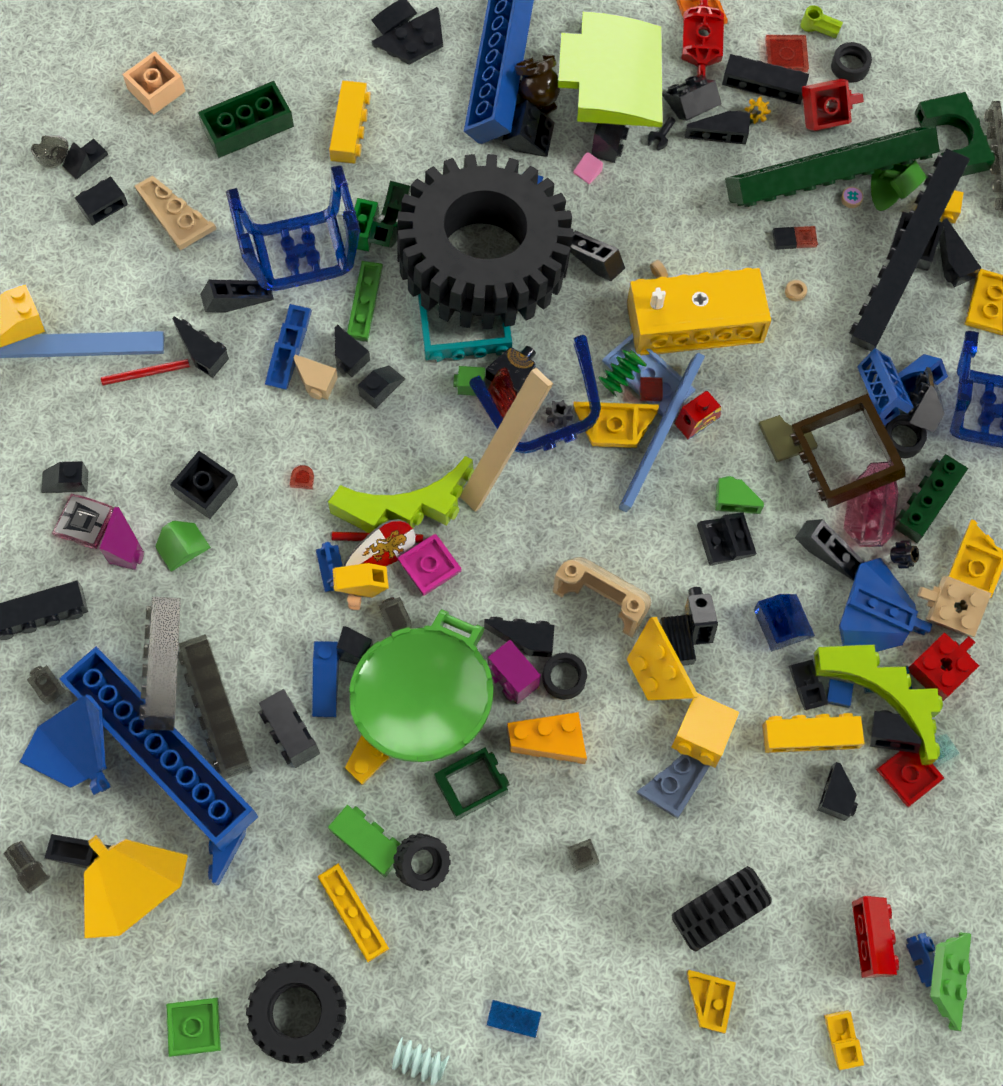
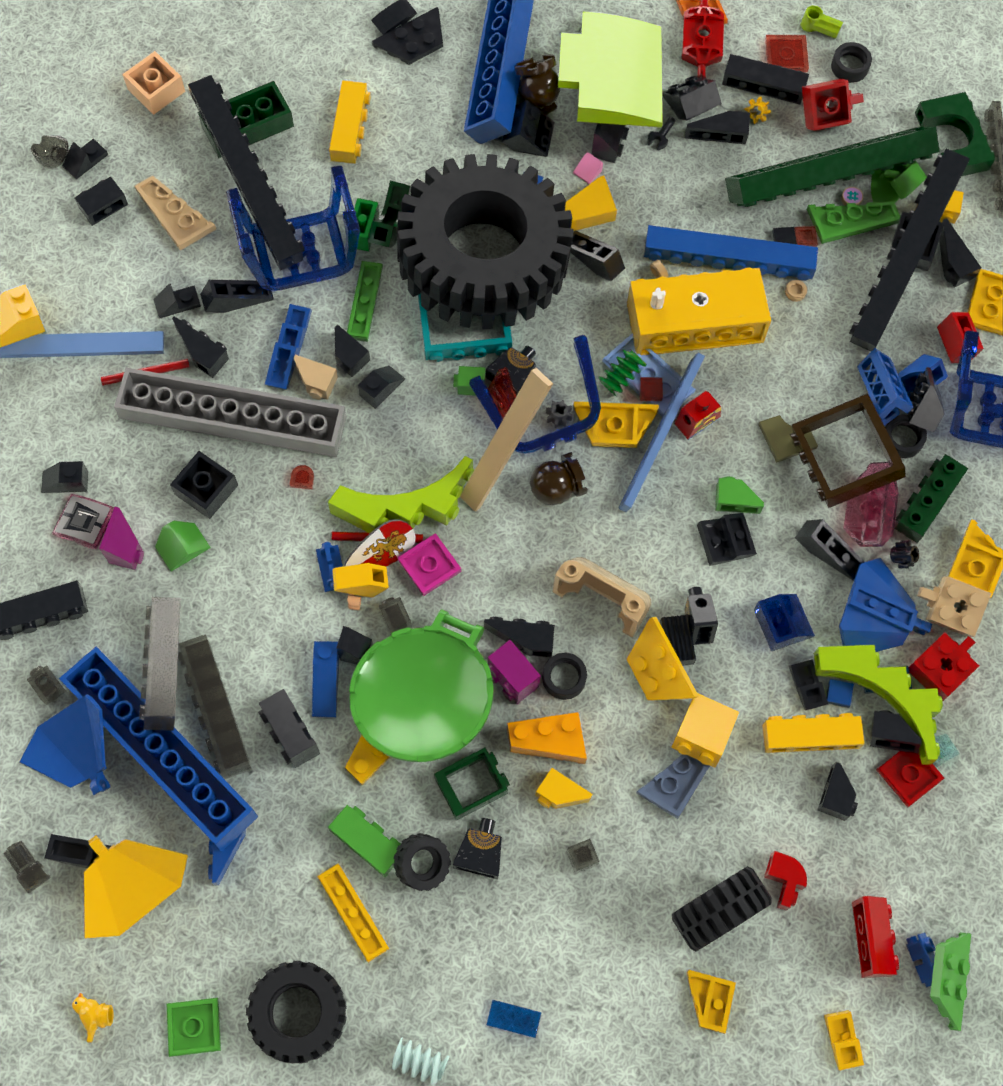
(93, 1014): none -> yellow animal
(173, 302): none -> black slope
(230, 412): none -> light grey brick
(246, 172): none -> black brick
(480, 851): none -> black torso
(556, 481): none -> dark brown tile
(561, 791): none -> yellow slope
(592, 205): none -> yellow slope
(730, 252): none -> blue brick
(790, 873): none -> red brick
(845, 221): none -> bright green wing
(952, 333): none -> red brick

